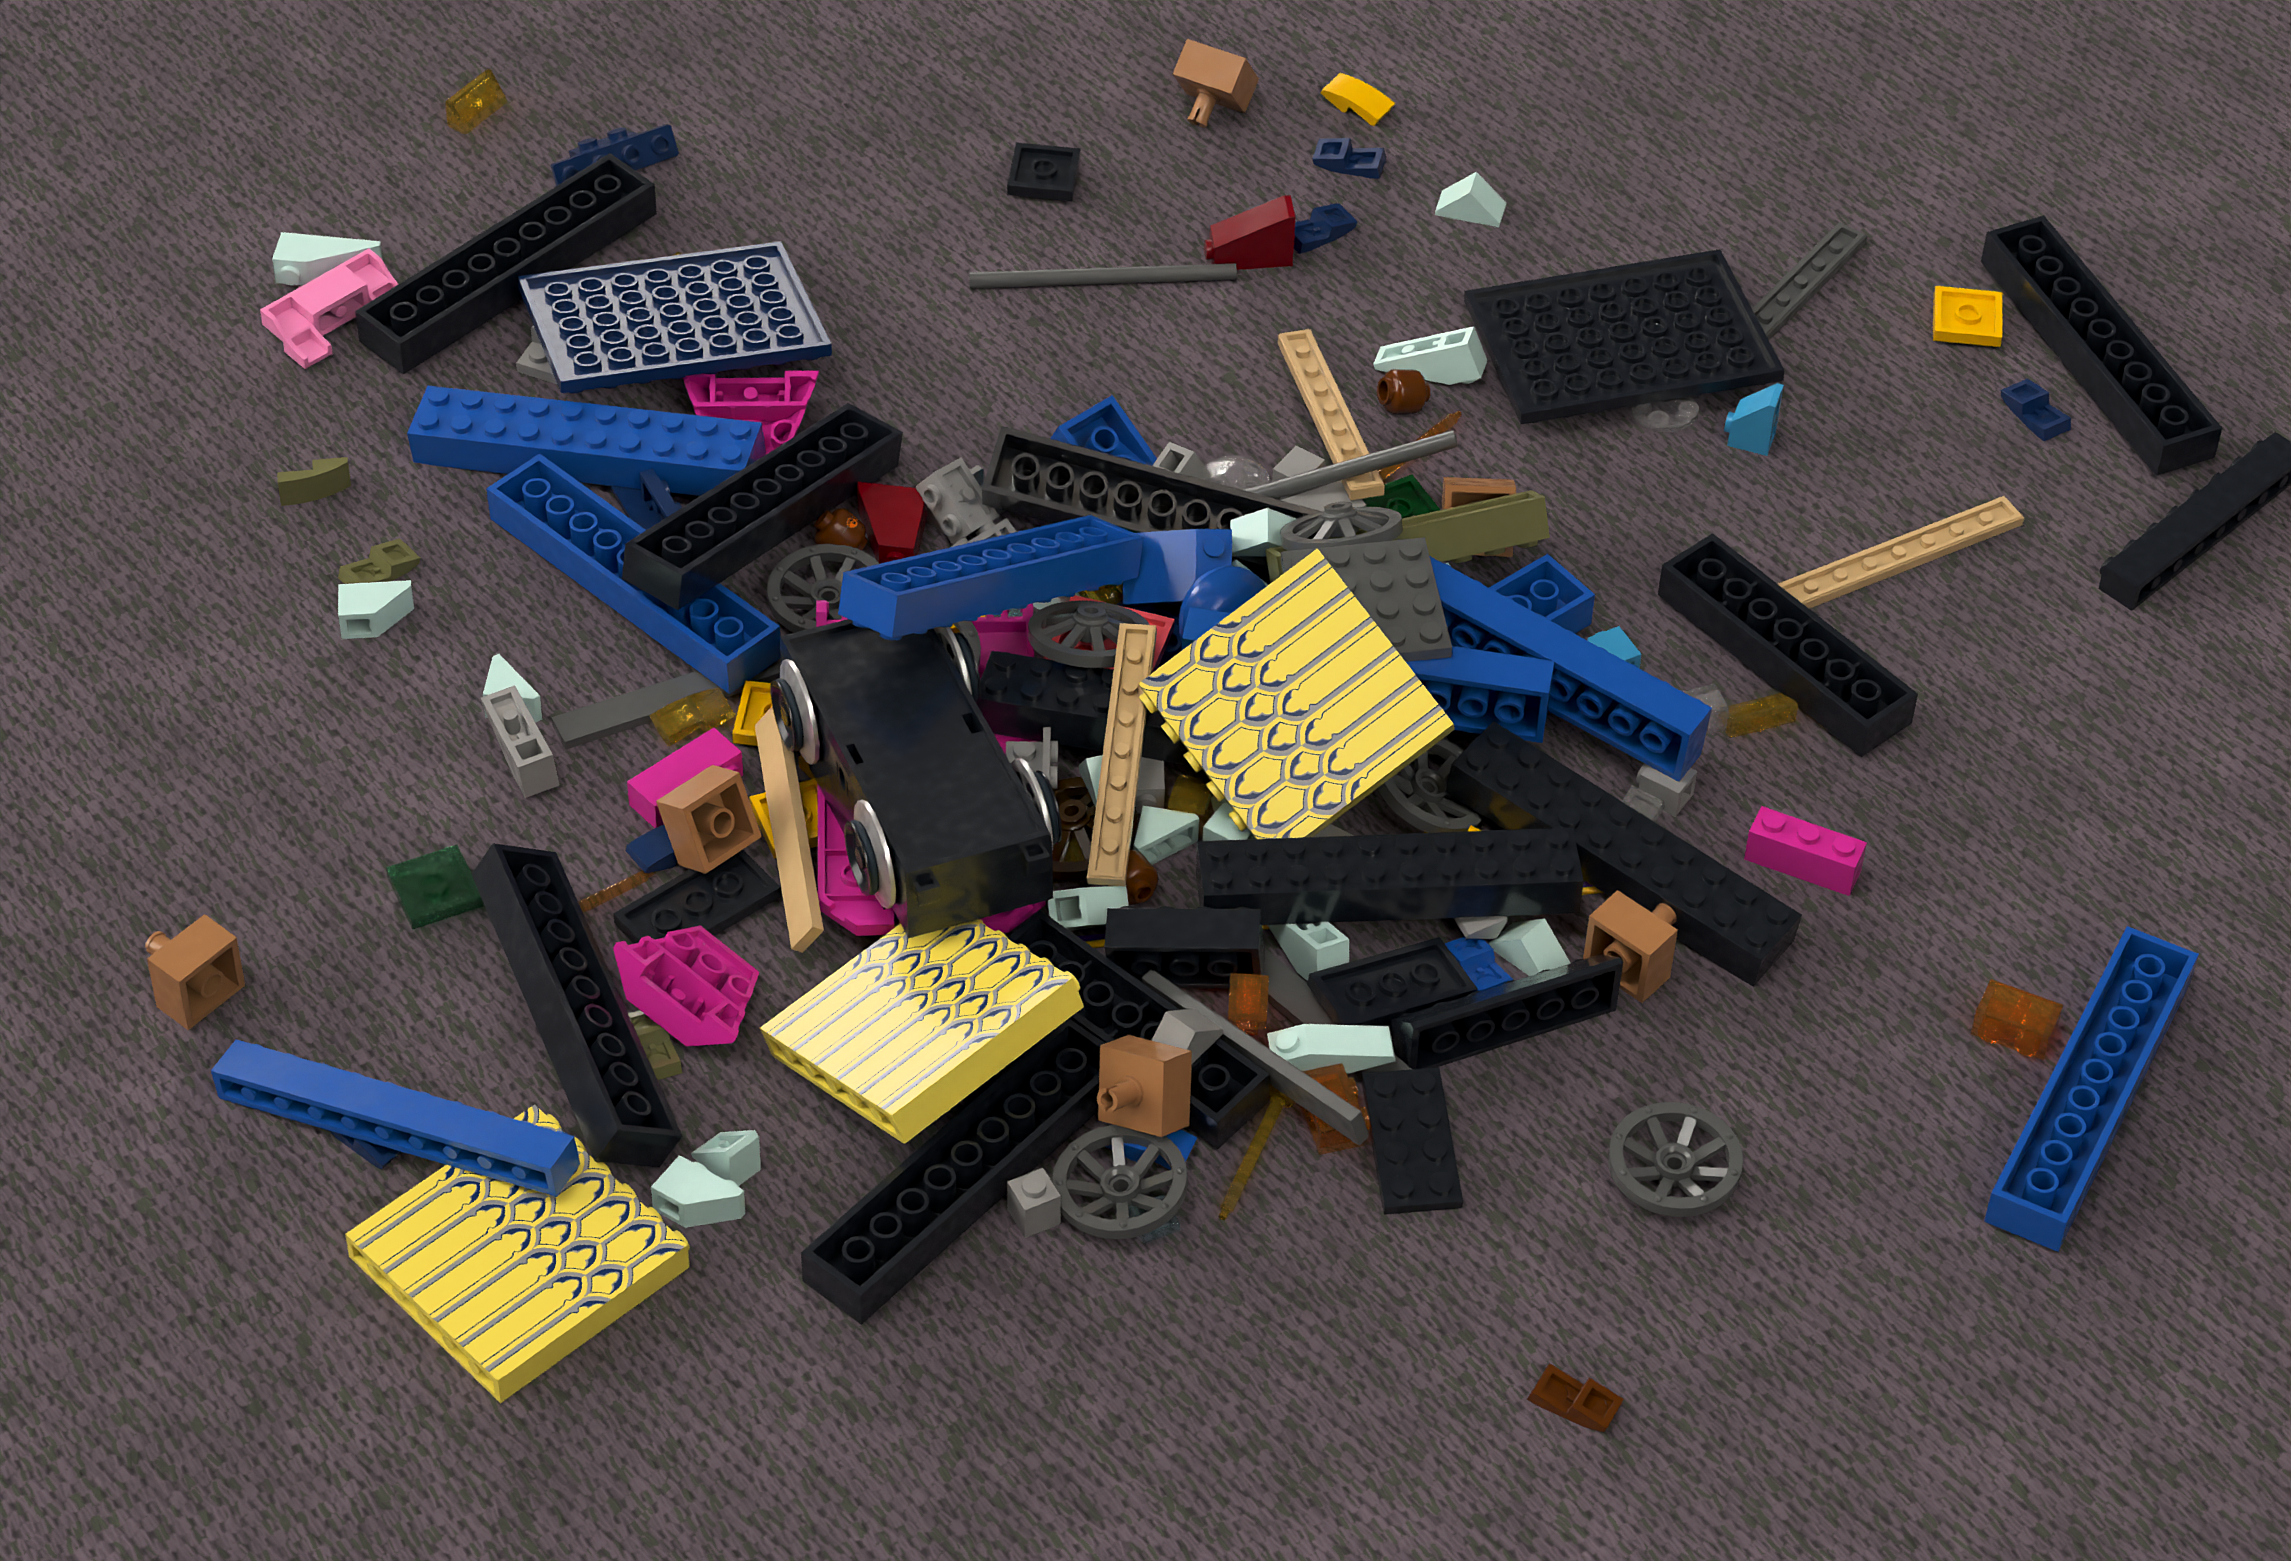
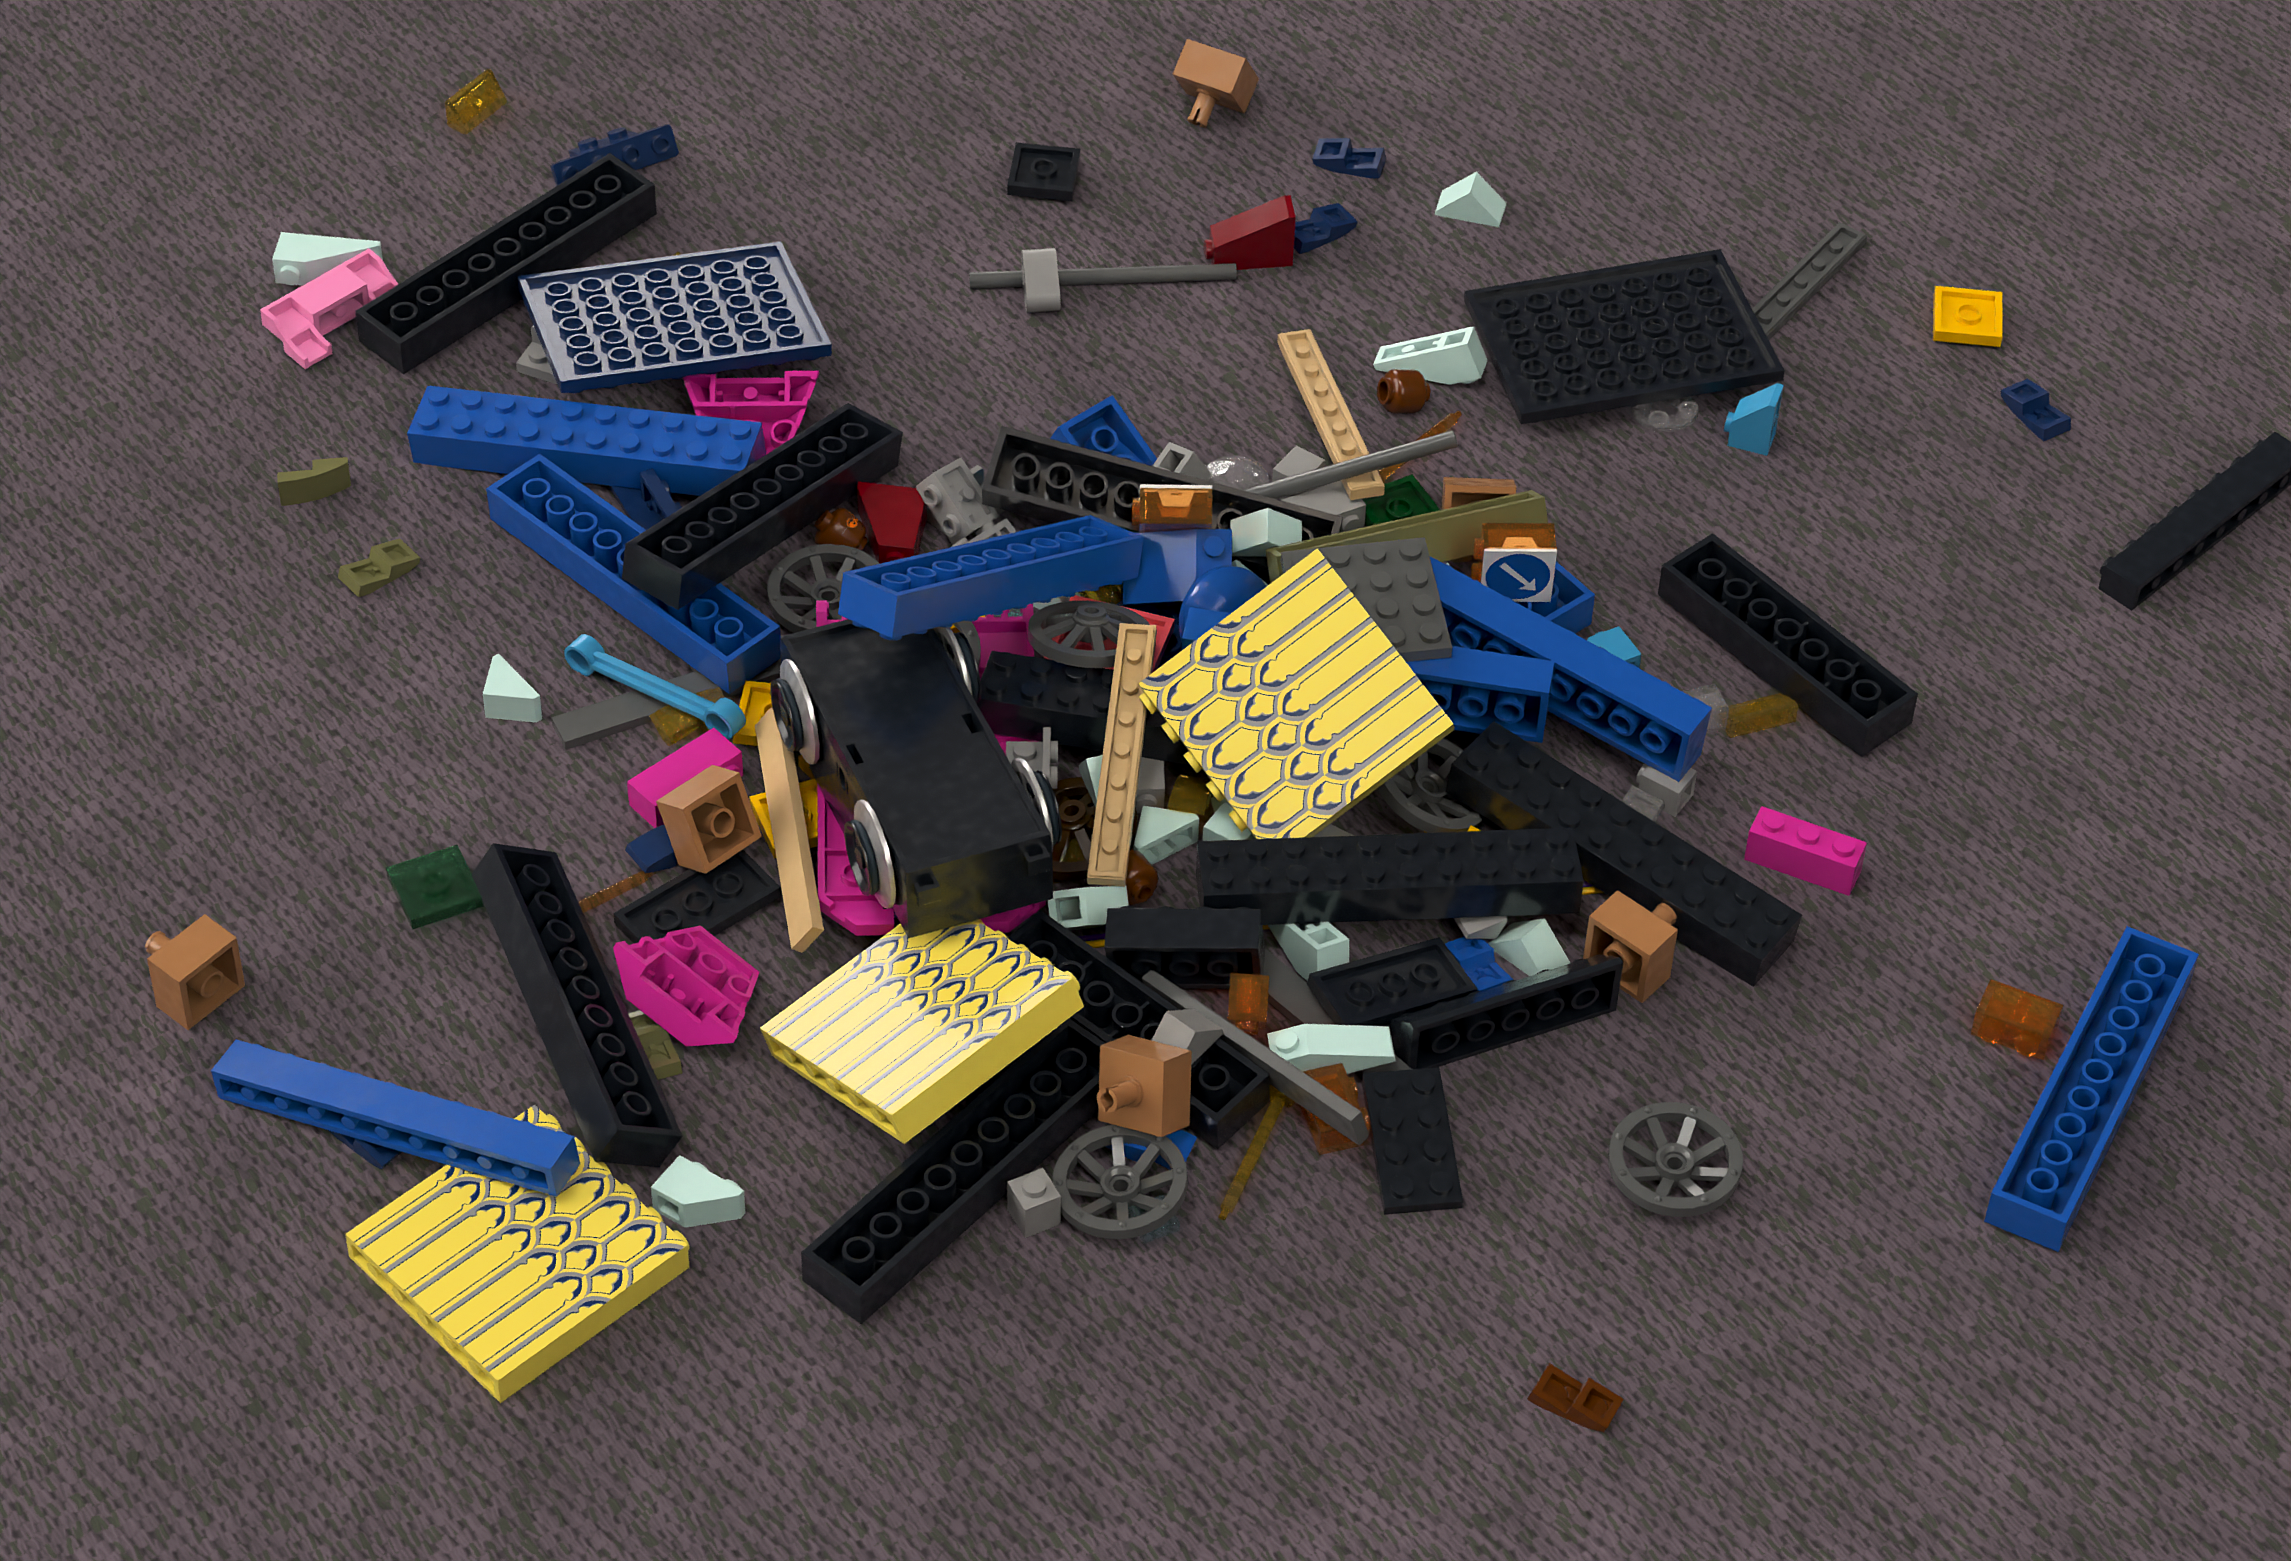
(372, 607): light aqua slope -> none
(521, 741): light grey slope -> none
(587, 656): none -> dark azure piece
(731, 1155): light aqua slope -> none
(1040, 280): none -> light grey beam
(1172, 507): none -> clear orange piece
(1342, 520): dark grey wheel -> none
(1352, 93): yellow slope -> none
(1516, 560): none -> piece
(1904, 552): tan tile -> none
(2101, 345): black brick -> none

